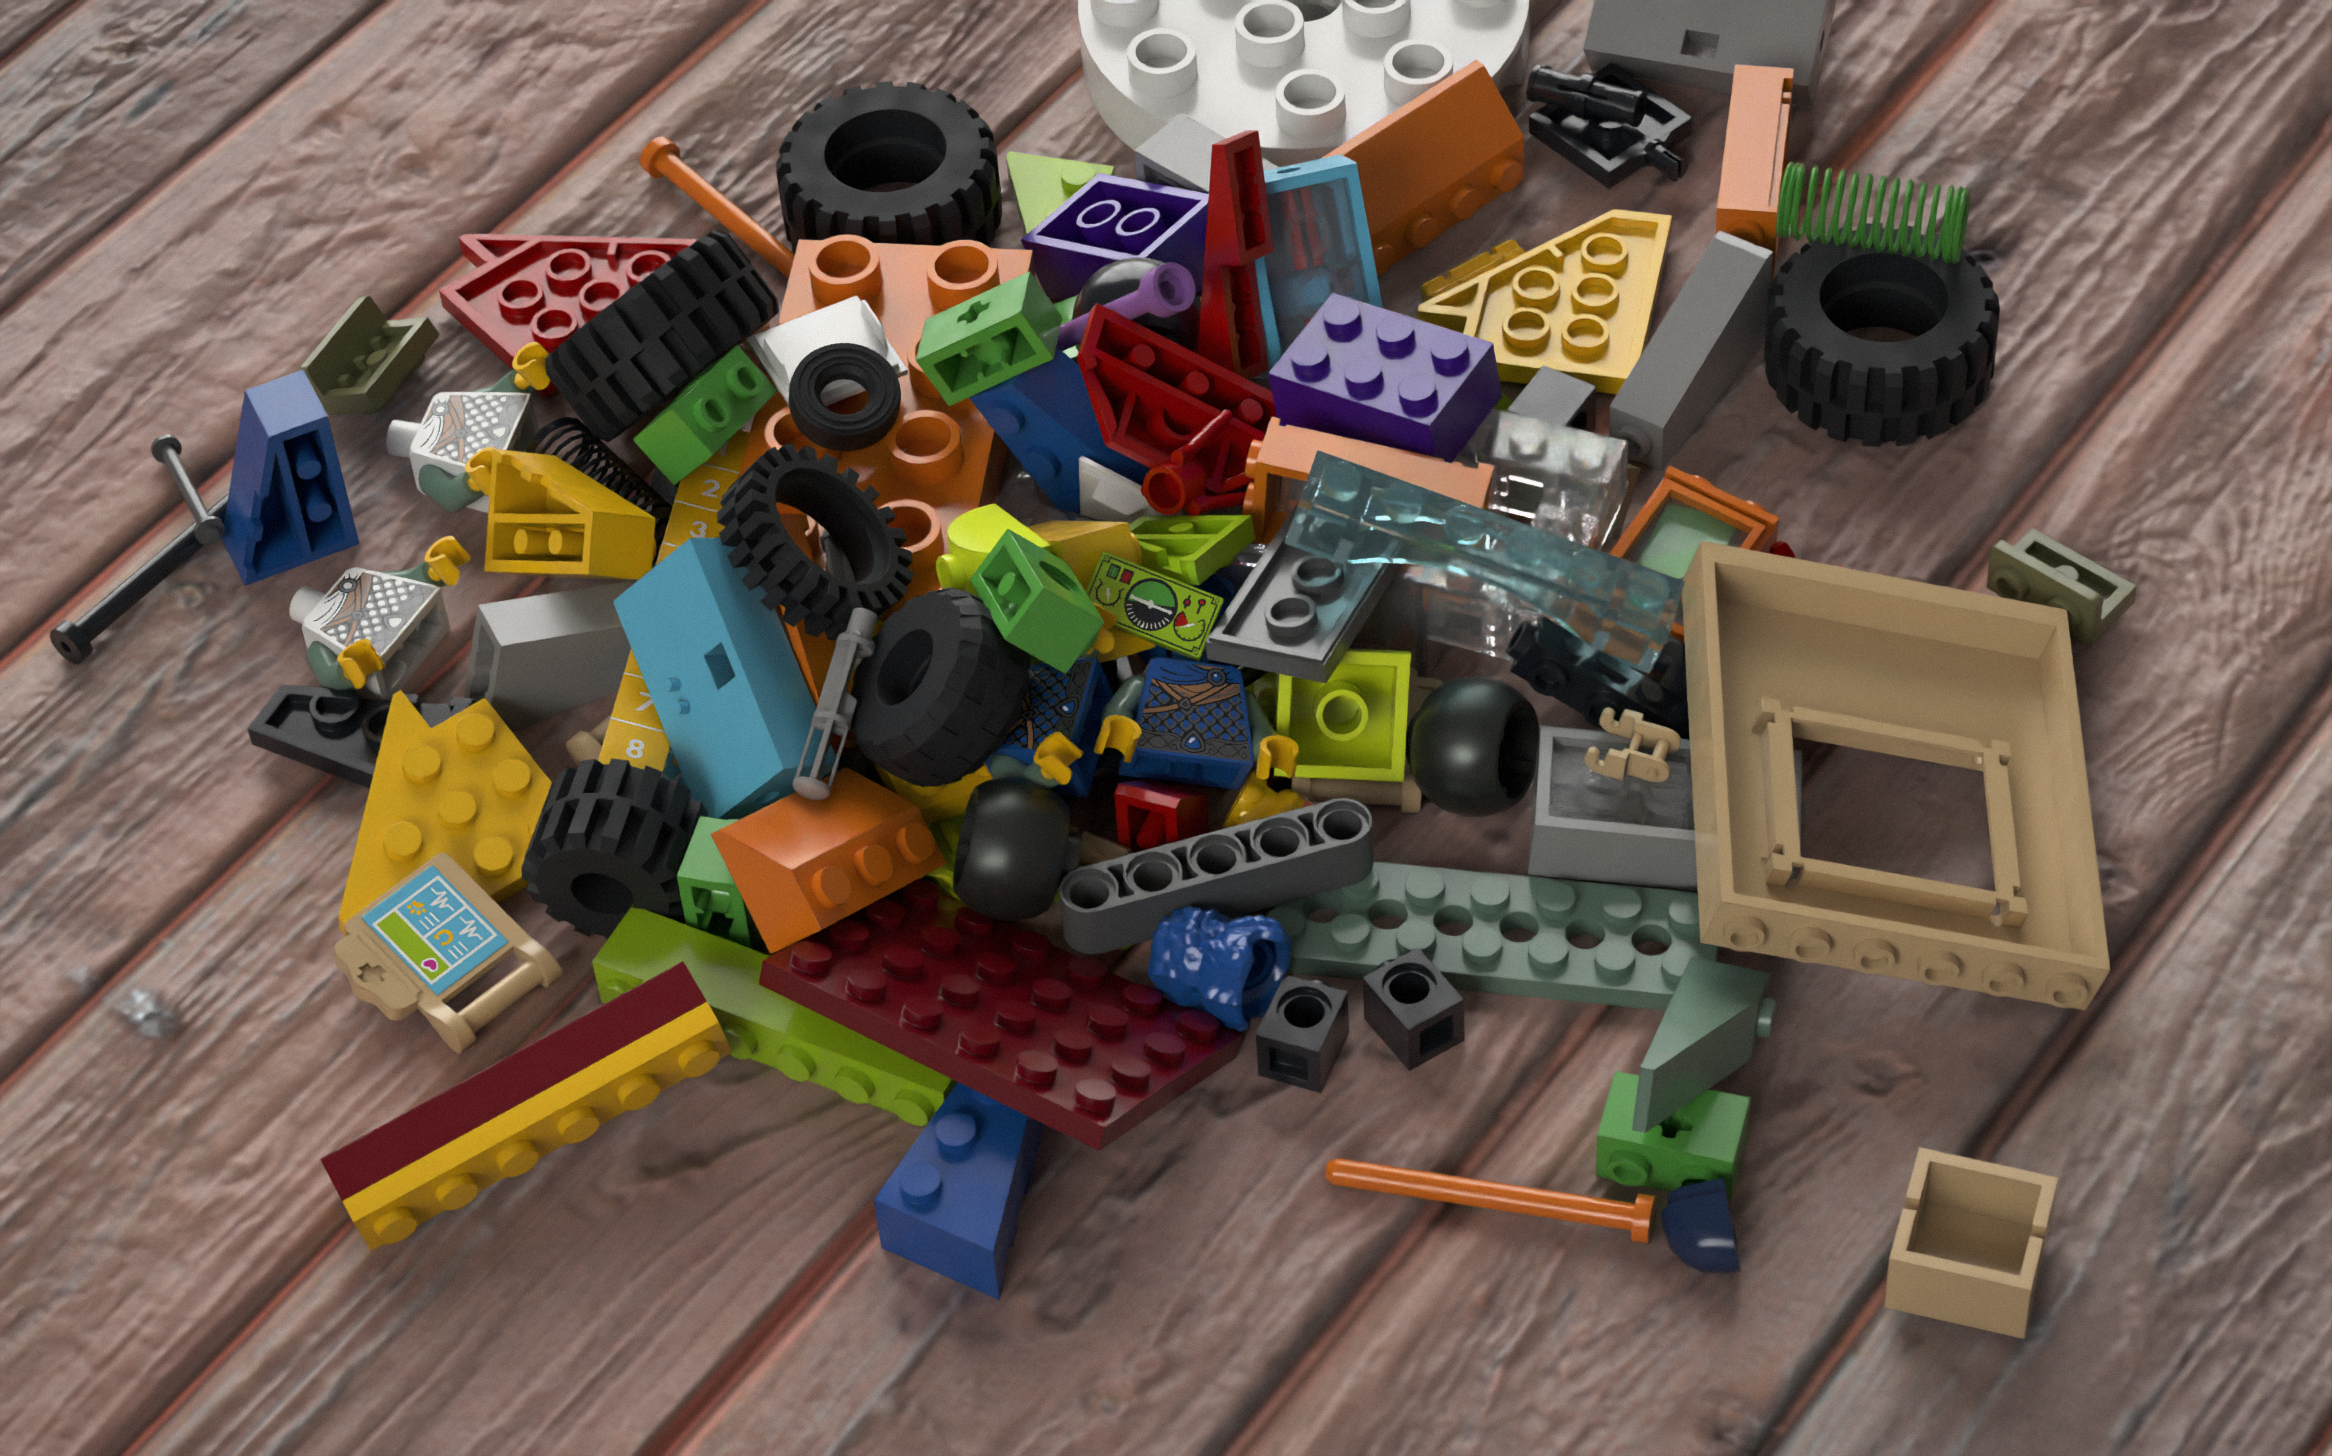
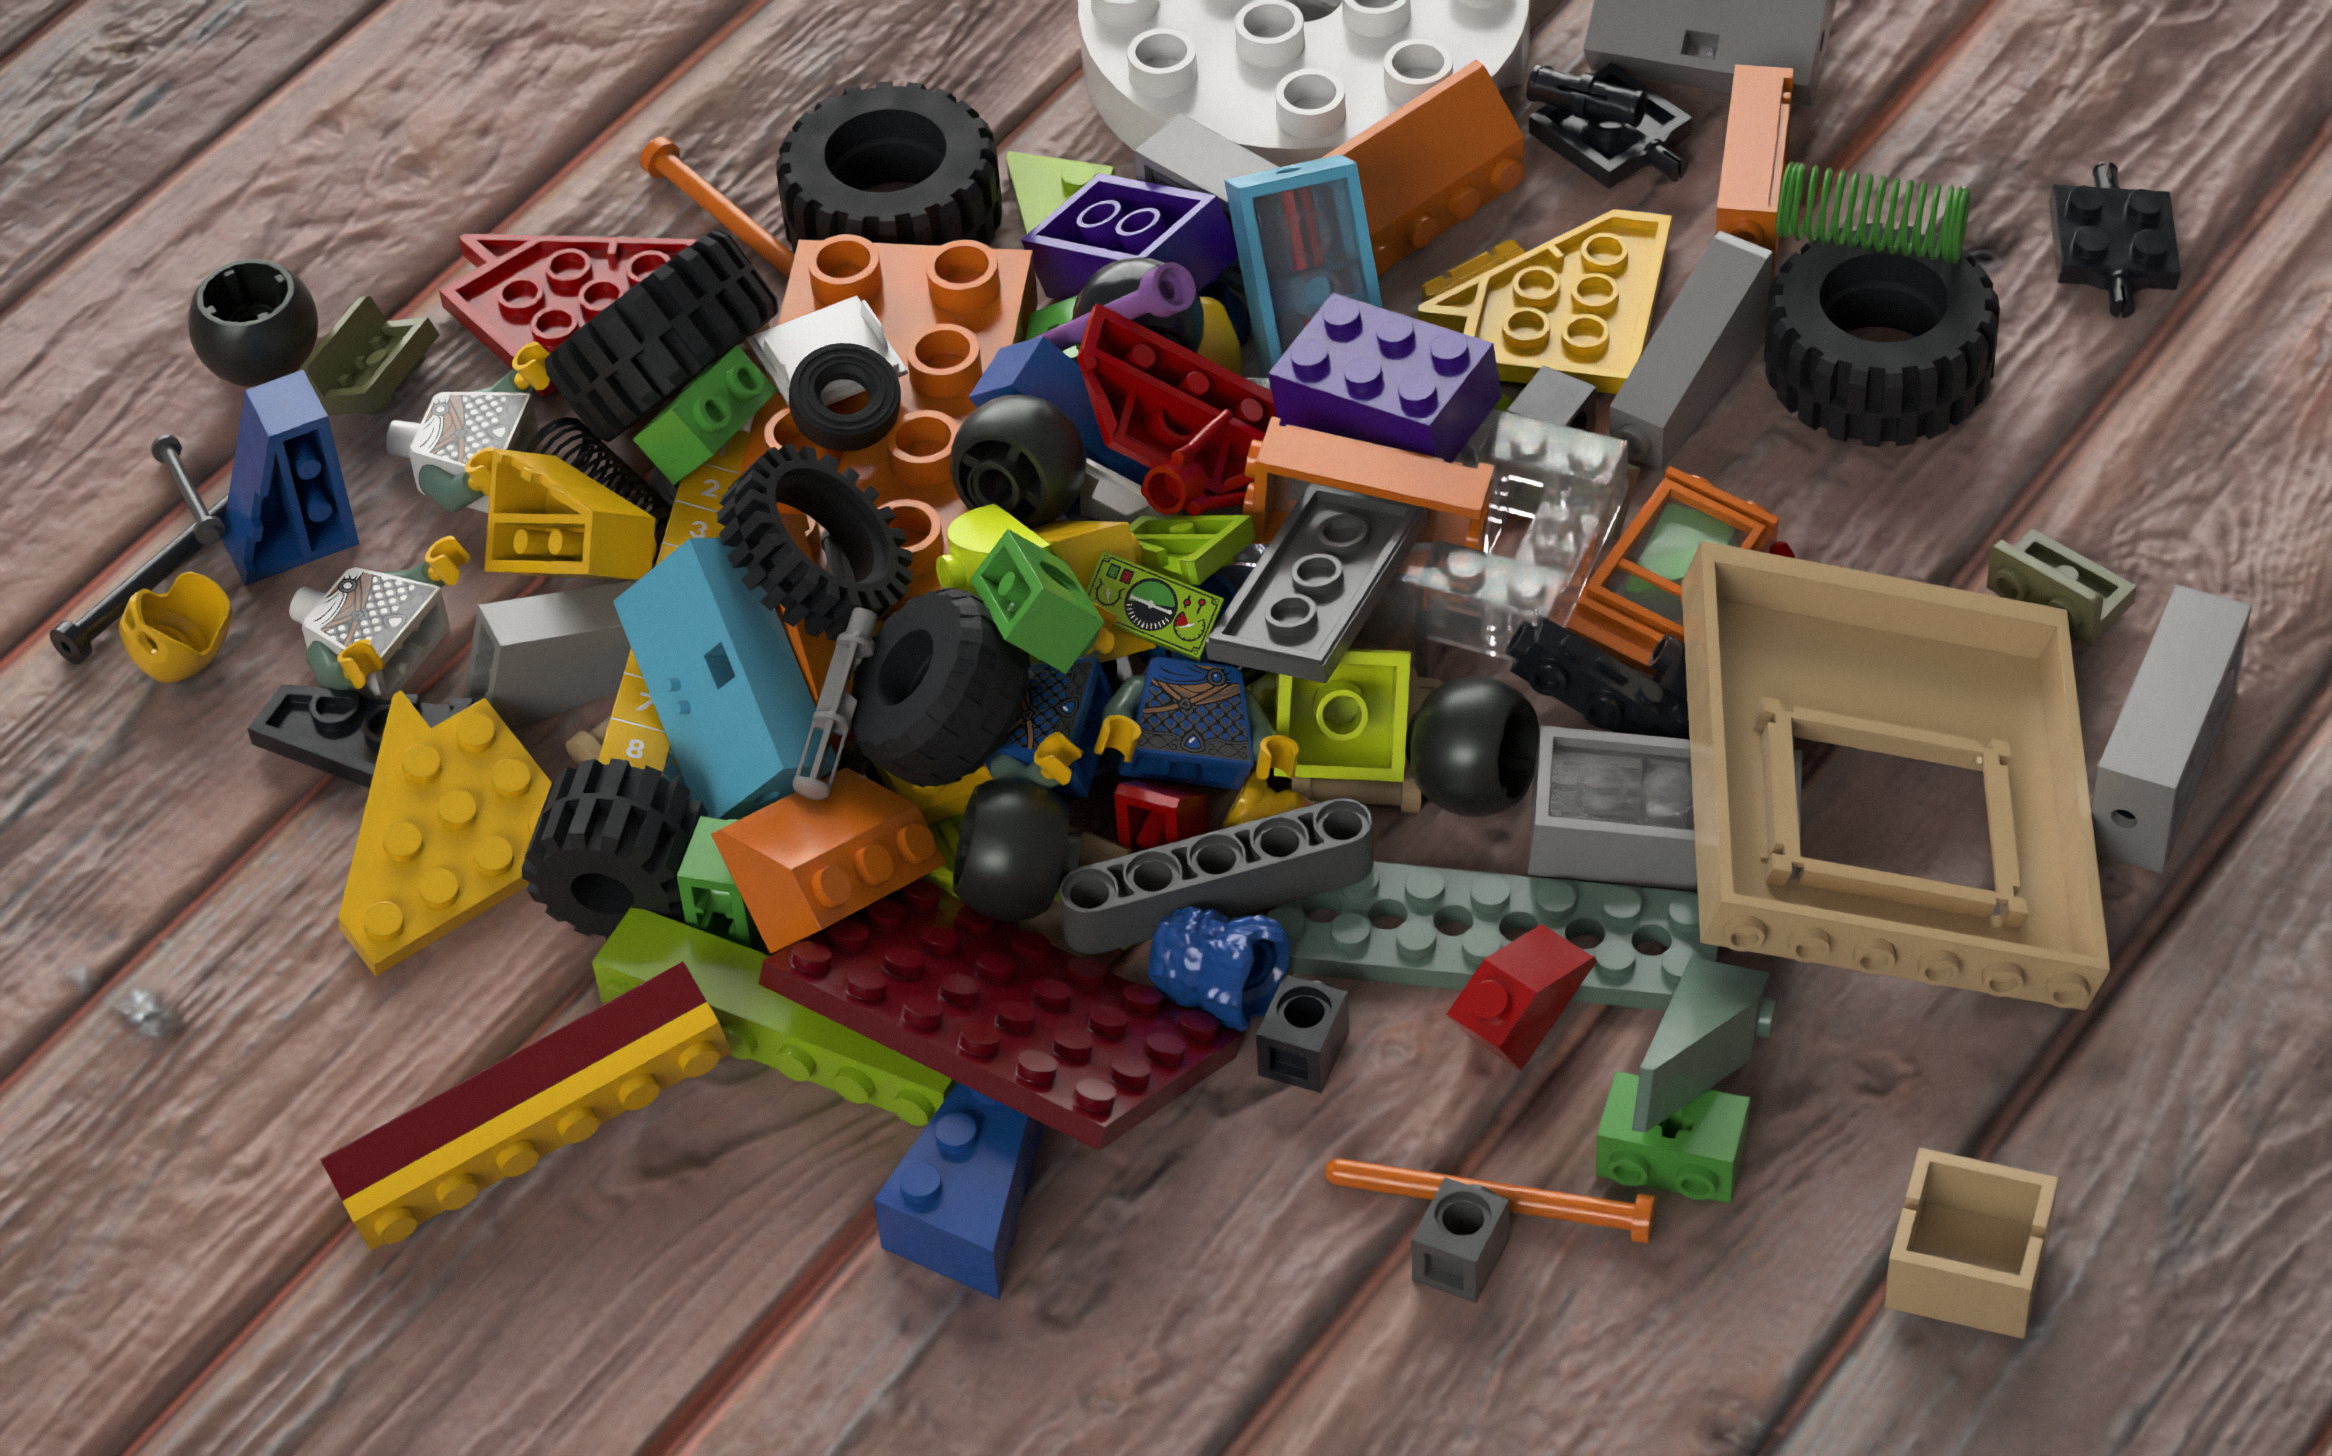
(178, 630): none -> yellow helmet
(252, 322): none -> pearl dark grey wheel
(434, 941): piece -> none
(989, 339): bright green brick -> none
(1031, 470): none -> pearl dark grey wheel
(1235, 237): red slope -> none
(1374, 517): clear light blue arch -> none
(1413, 1008): black brick -> none
(1454, 1261): none -> dark grey brick
(1521, 993): none -> red slope
(1630, 761): tan piece -> none
(1702, 1227): dark blue piece -> none
(2114, 238): none -> black plate
(2168, 728): none -> light grey brick

